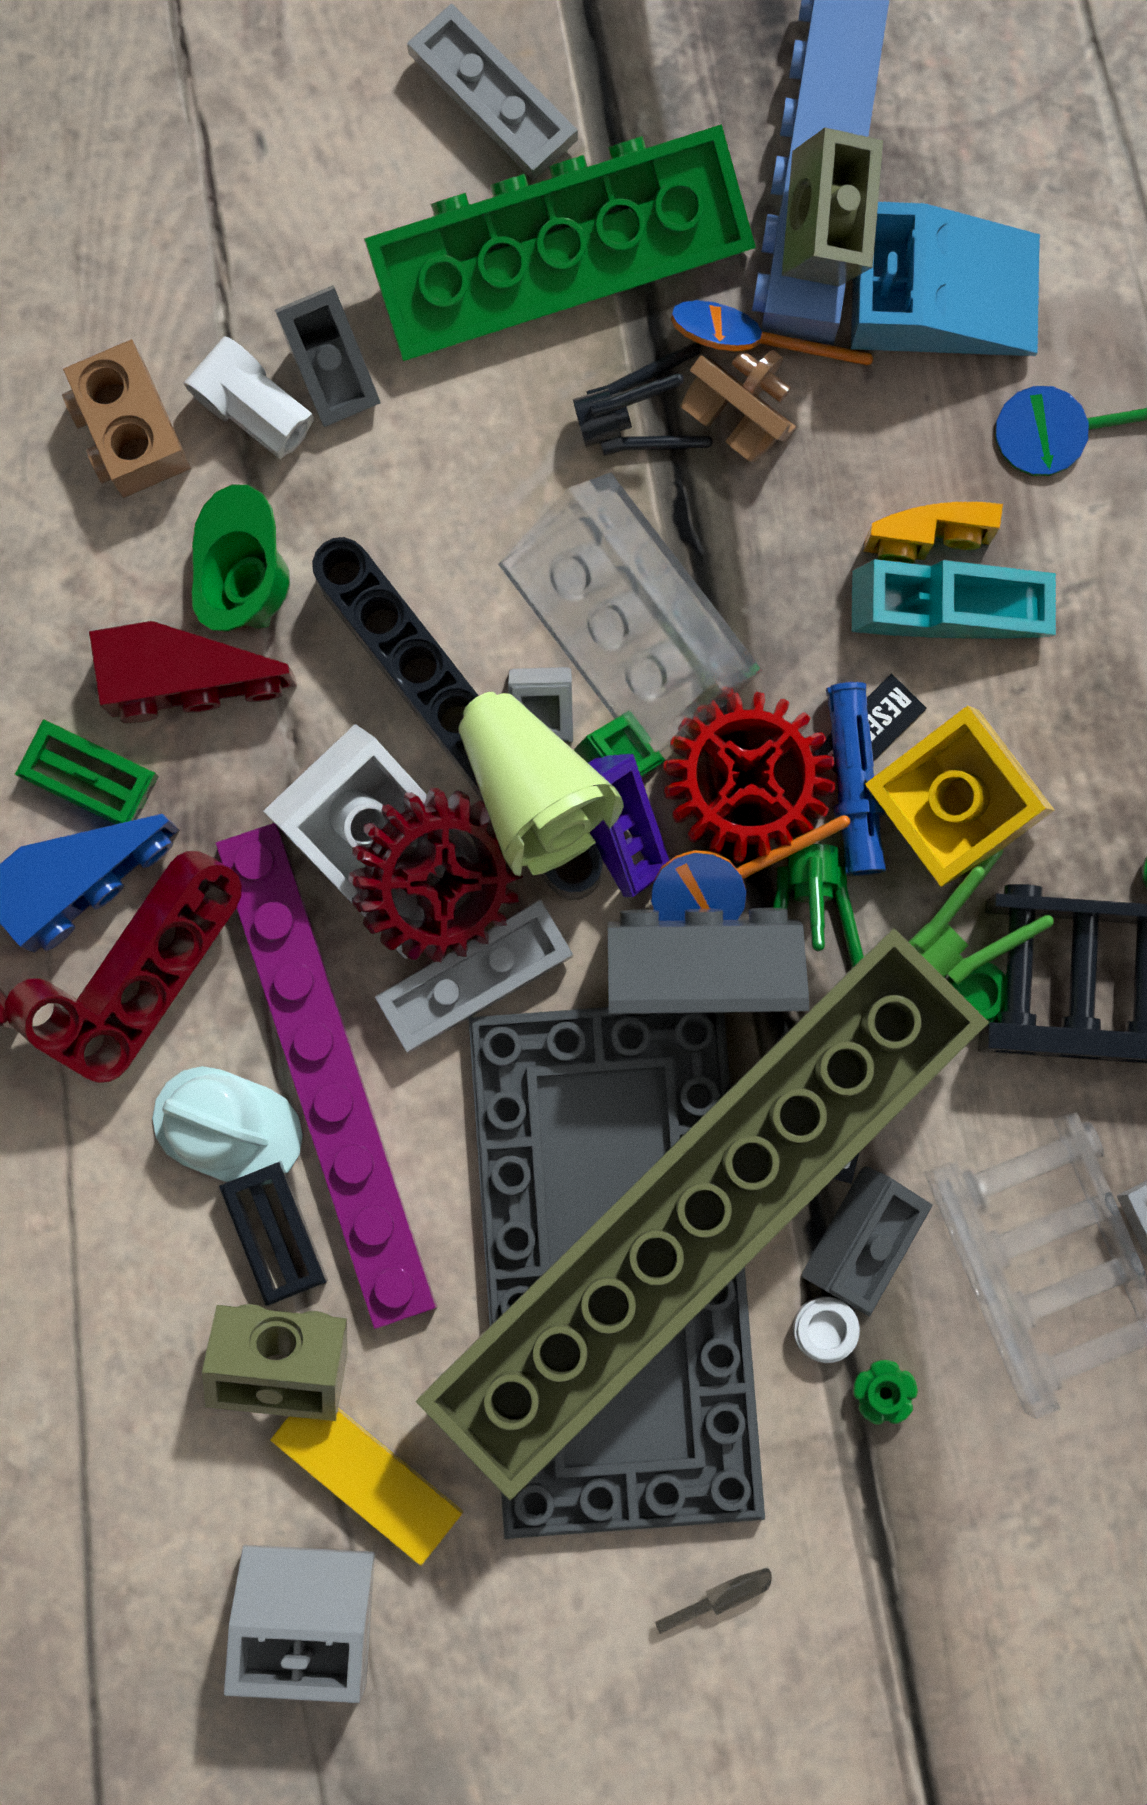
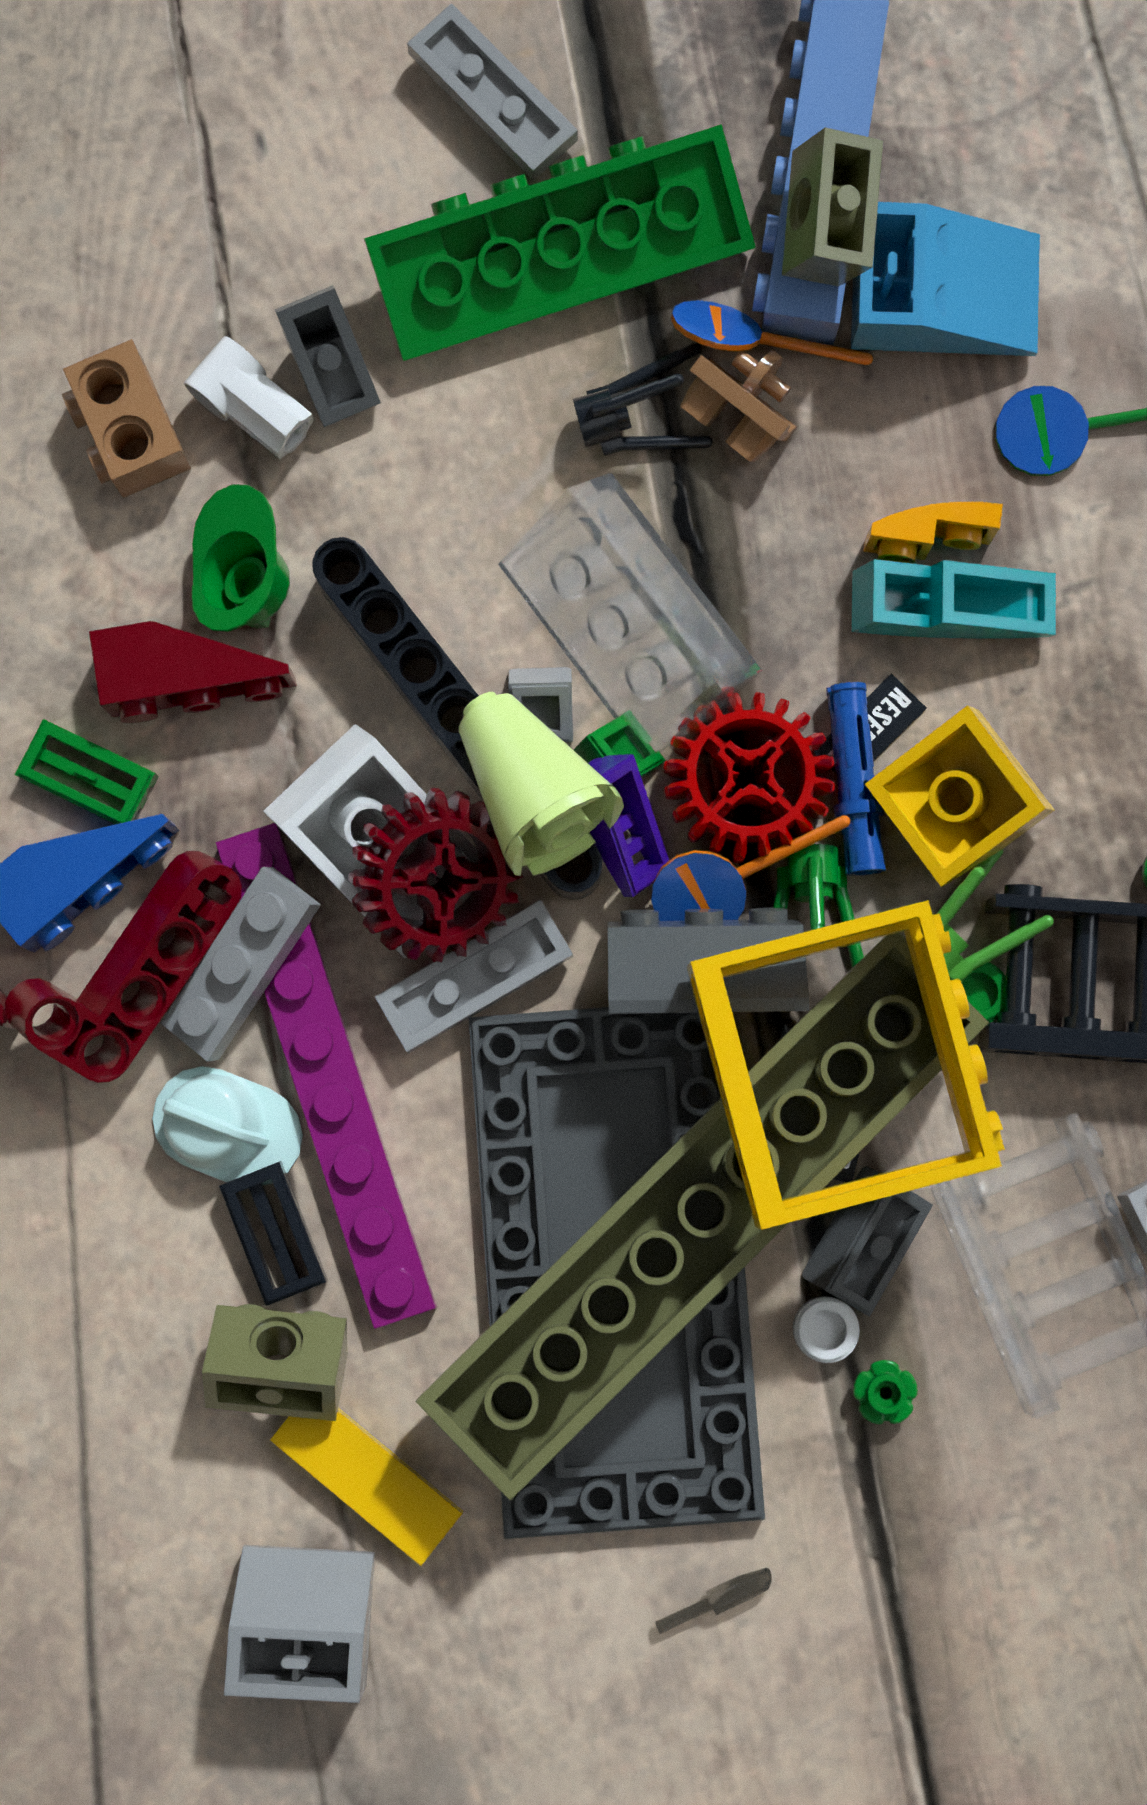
(240, 963): none -> light grey plate
(945, 1008): none -> yellow window

